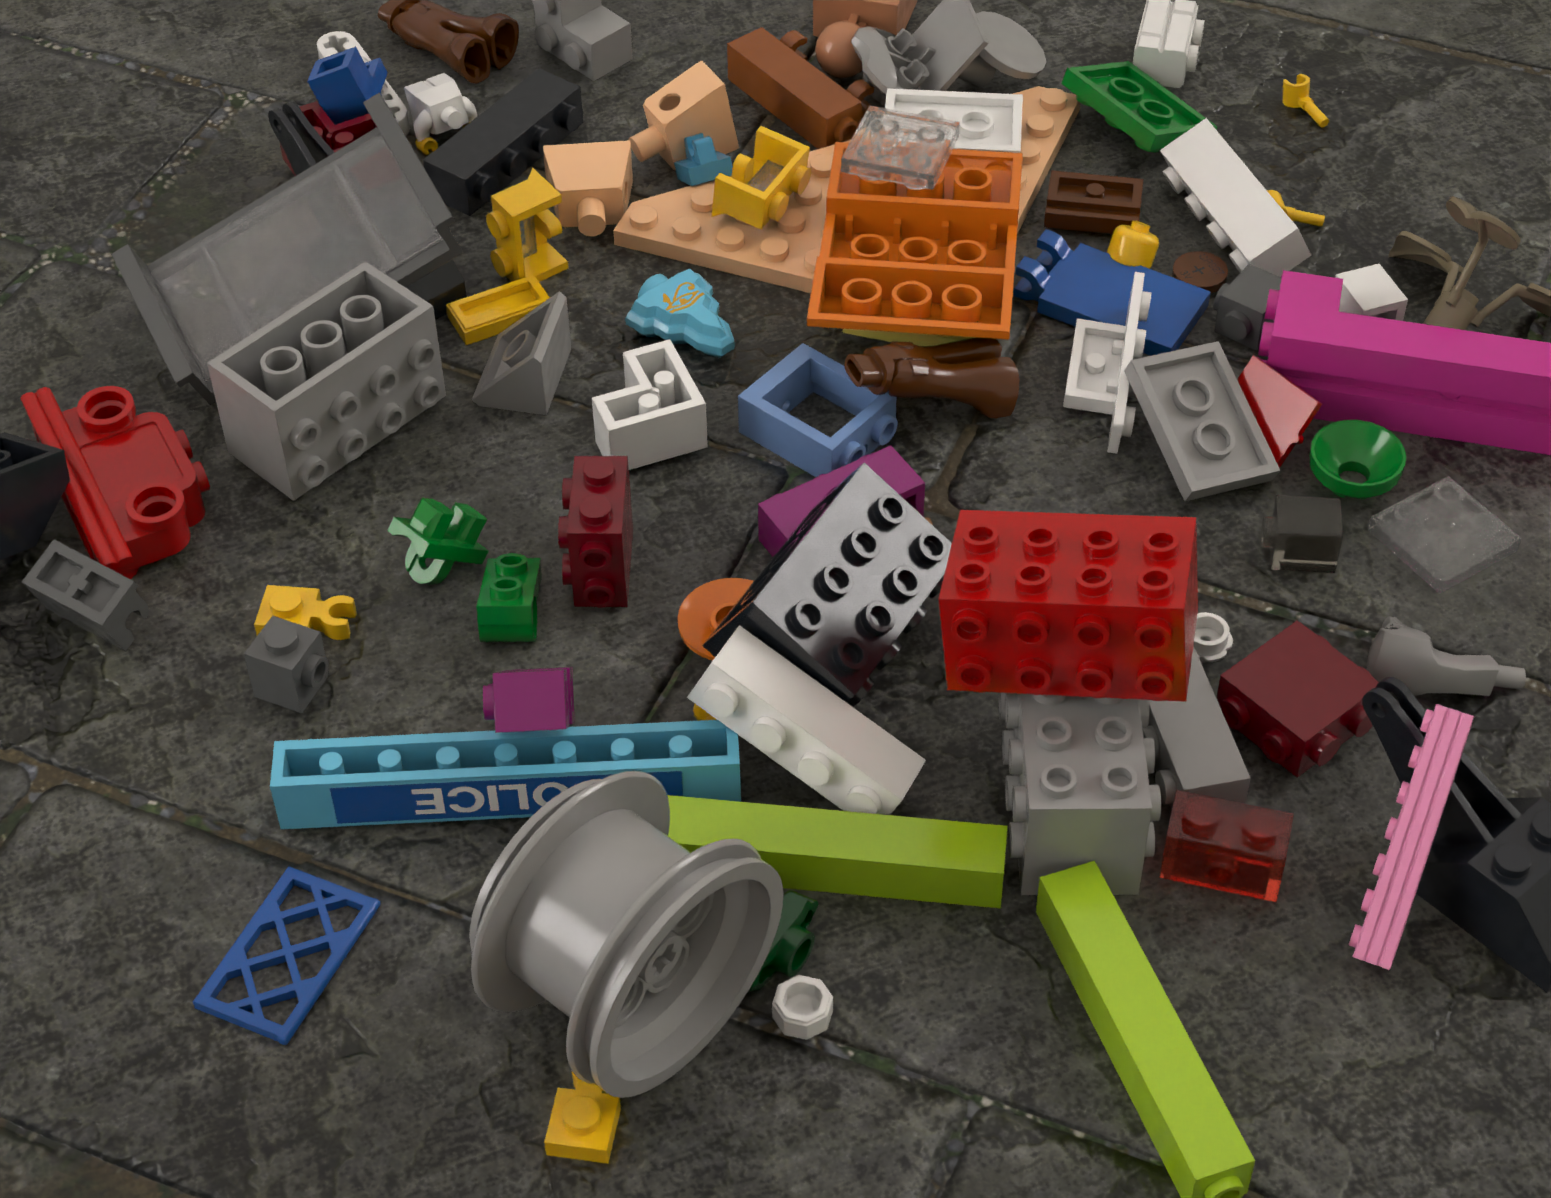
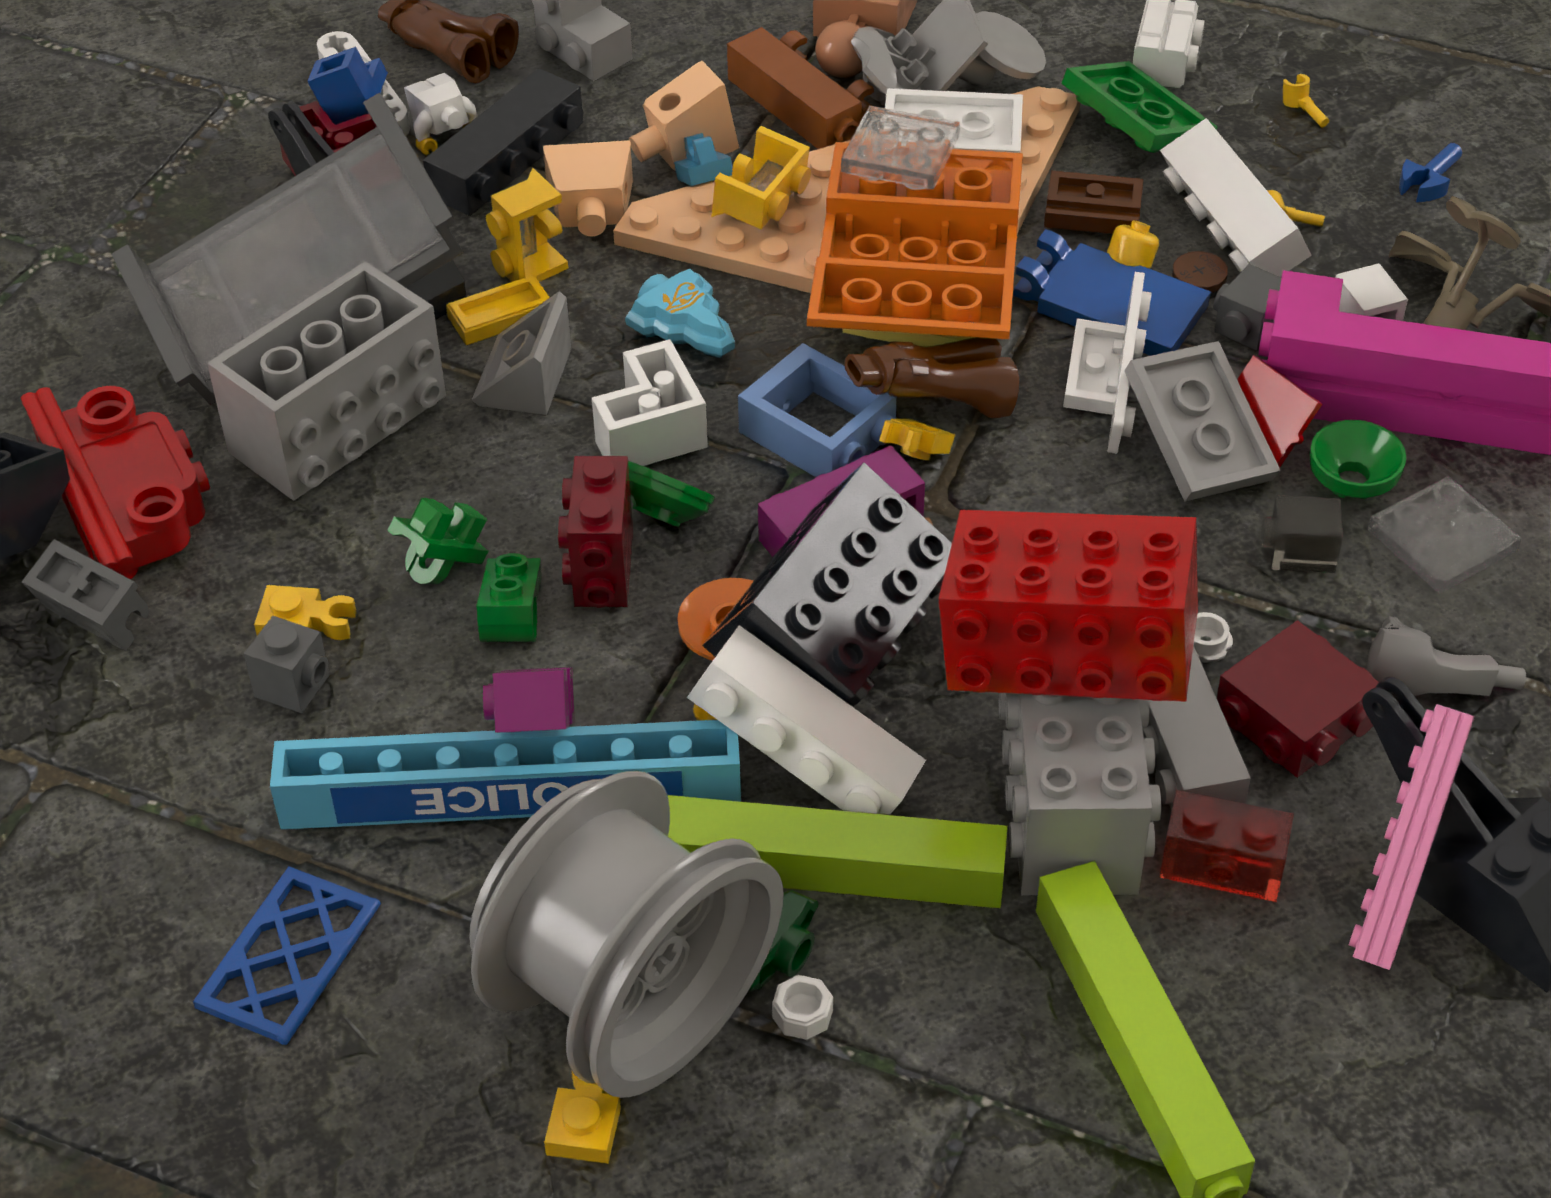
(665, 496): none -> green piece
(916, 438): none -> yellow plate
(1434, 184): none -> blue bar

